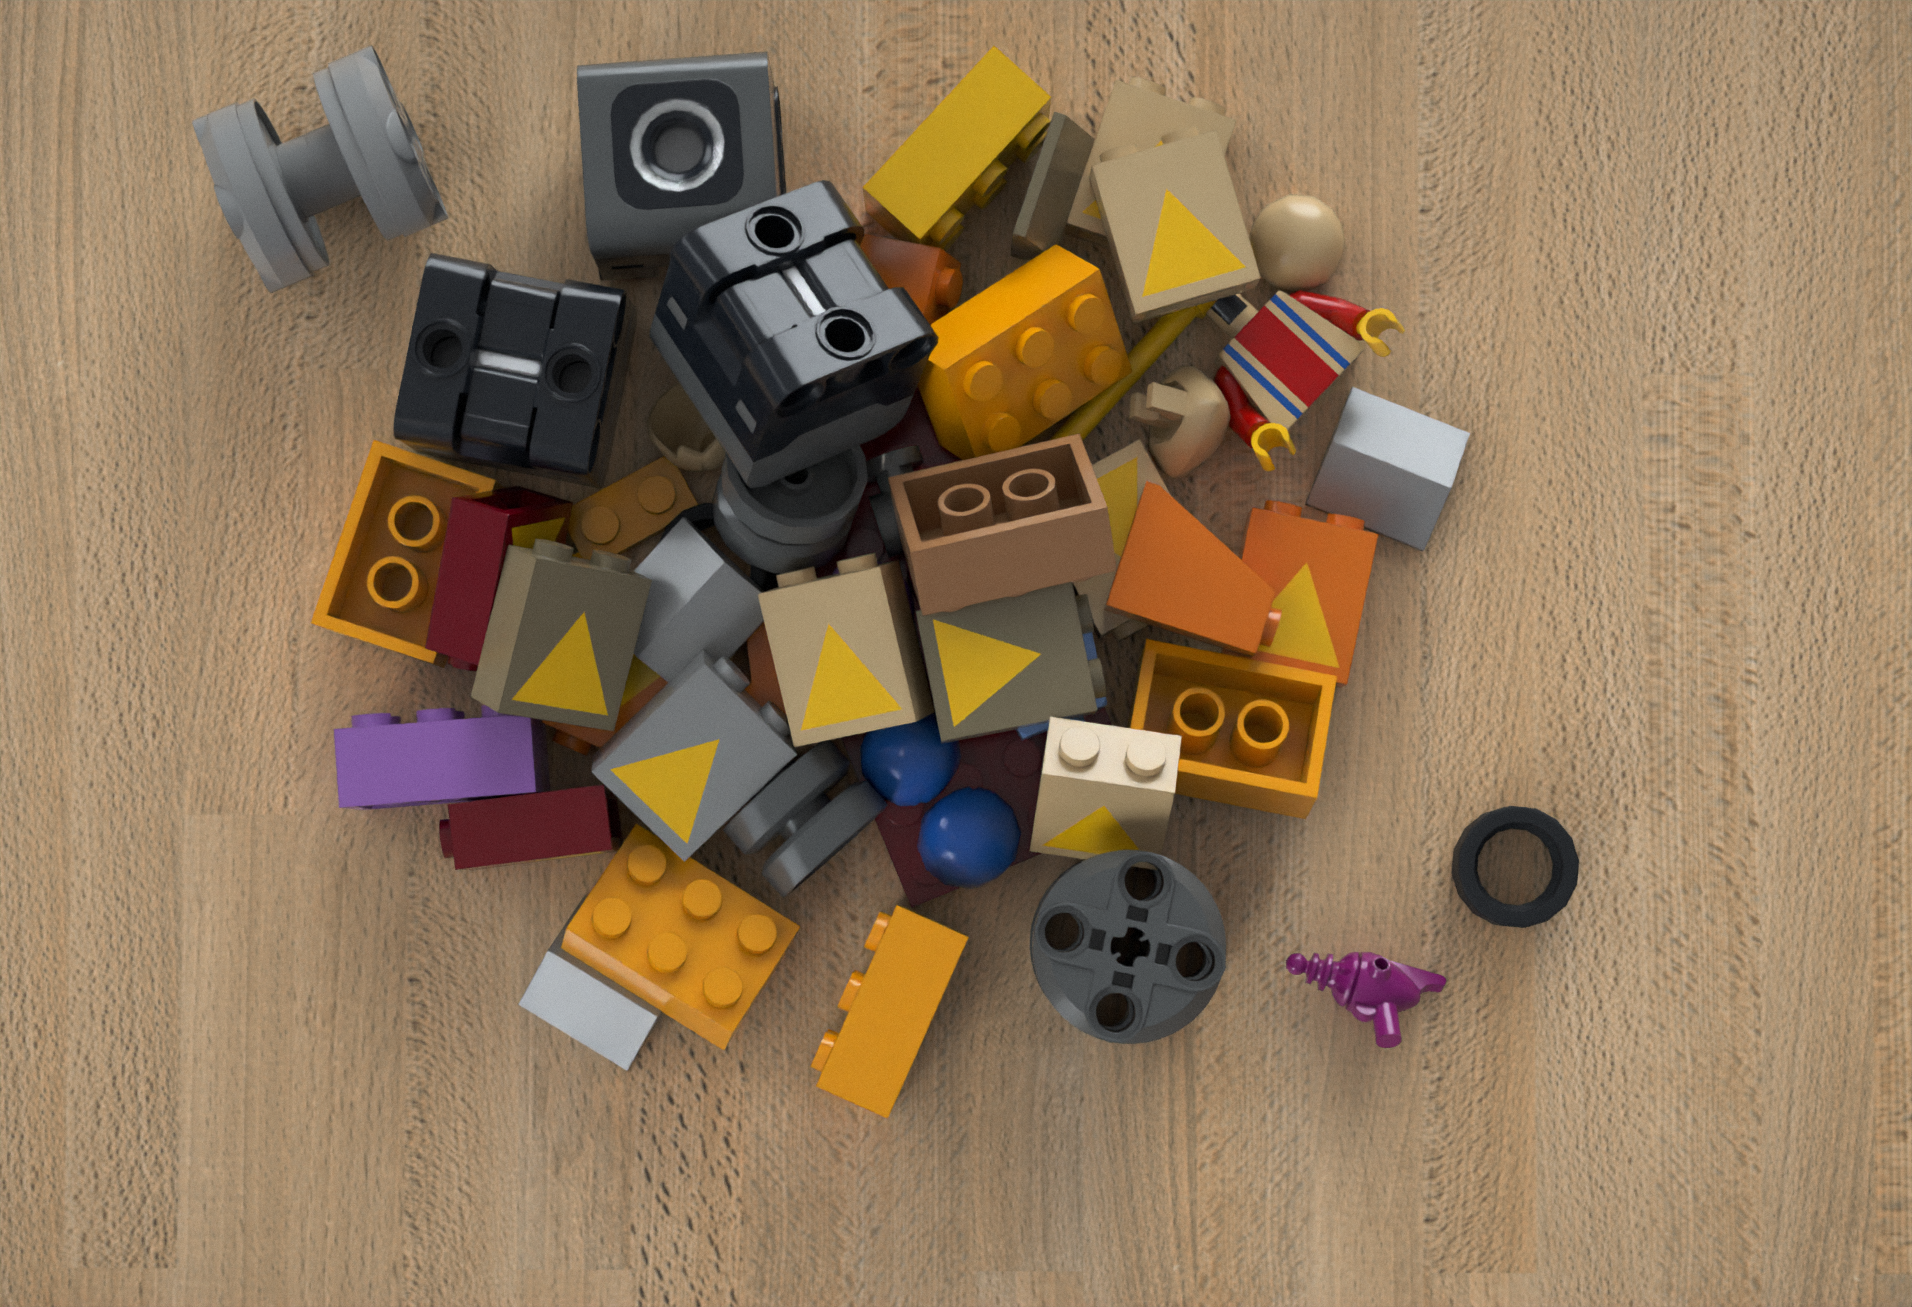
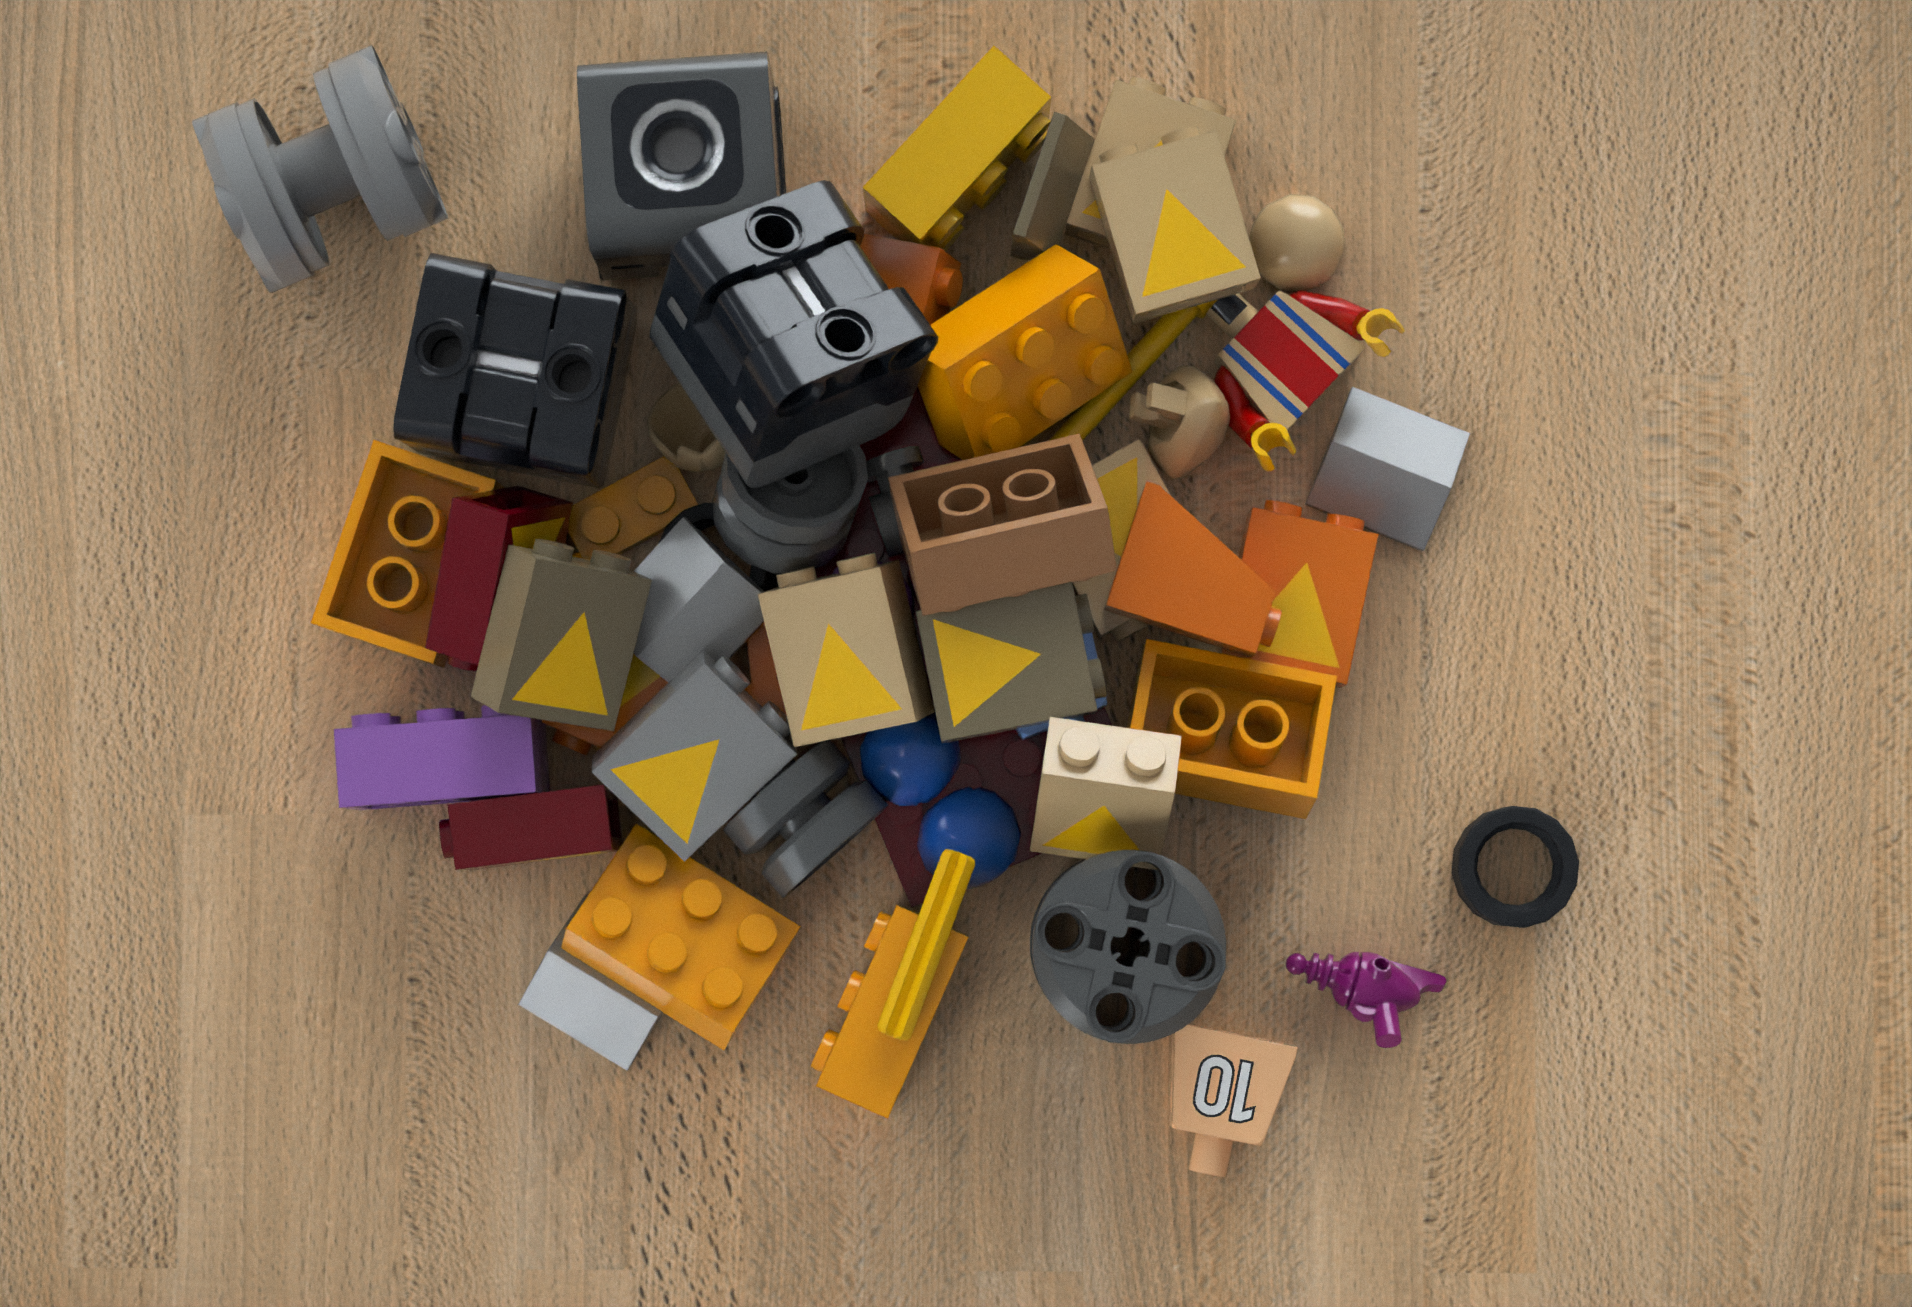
(926, 944): none -> yellow axle
(1224, 1091): none -> light nougat torso

